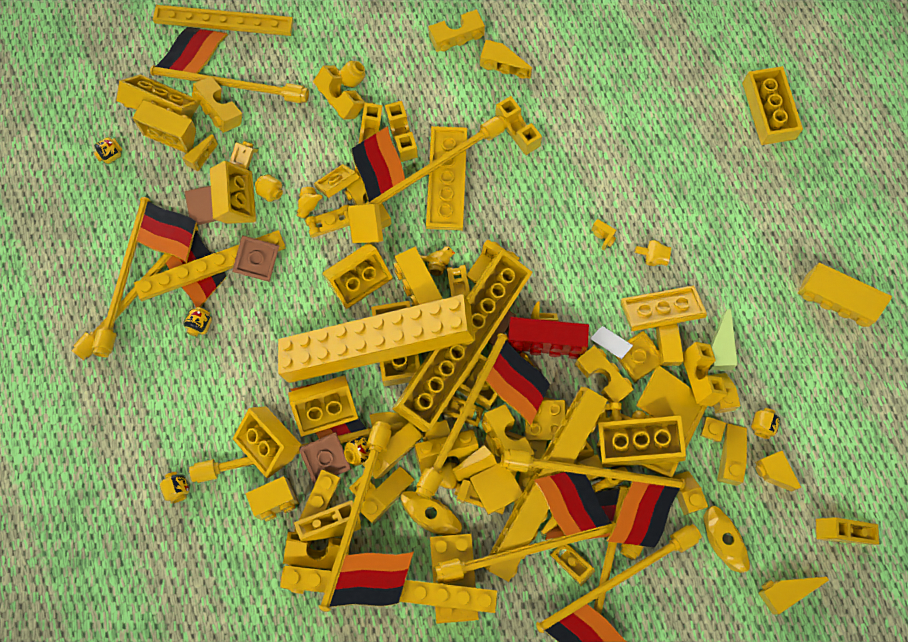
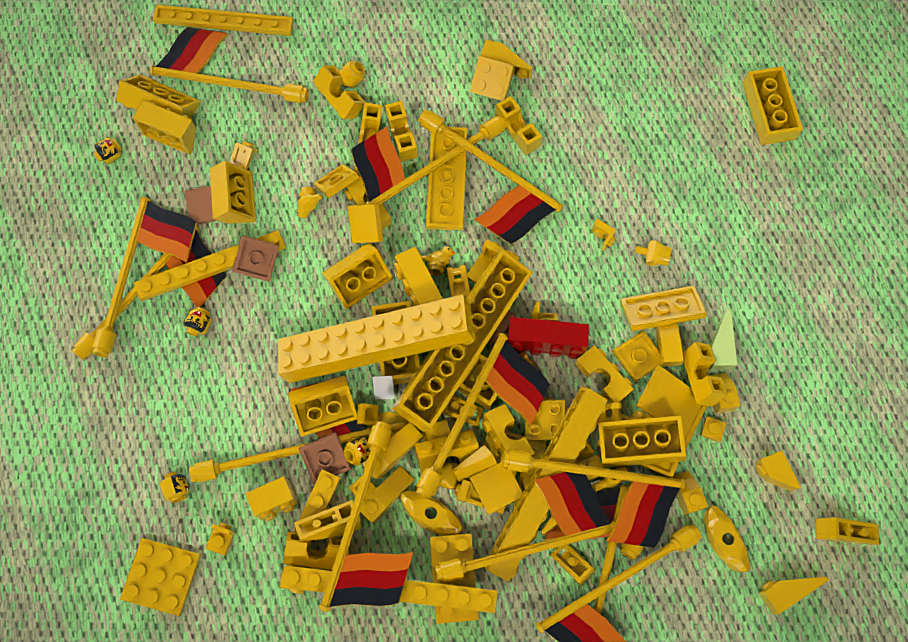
(160, 577): none -> yellow plate
(198, 155): yellow slope -> none
(207, 94): yellow arch -> none
(220, 539): none -> yellow bracket
(266, 440): yellow slope -> none
(268, 188): yellow head -> none
(330, 221): yellow plate -> none
(367, 414): none -> yellow plate
(383, 387): none -> white sticker
(445, 37): yellow arch -> none
(492, 78): none -> yellow brick
(516, 210): none -> flag
(611, 342): white sticker -> none
(733, 455): yellow slope -> none
(765, 423): yellow head -> none
(844, 295): yellow slope -> none

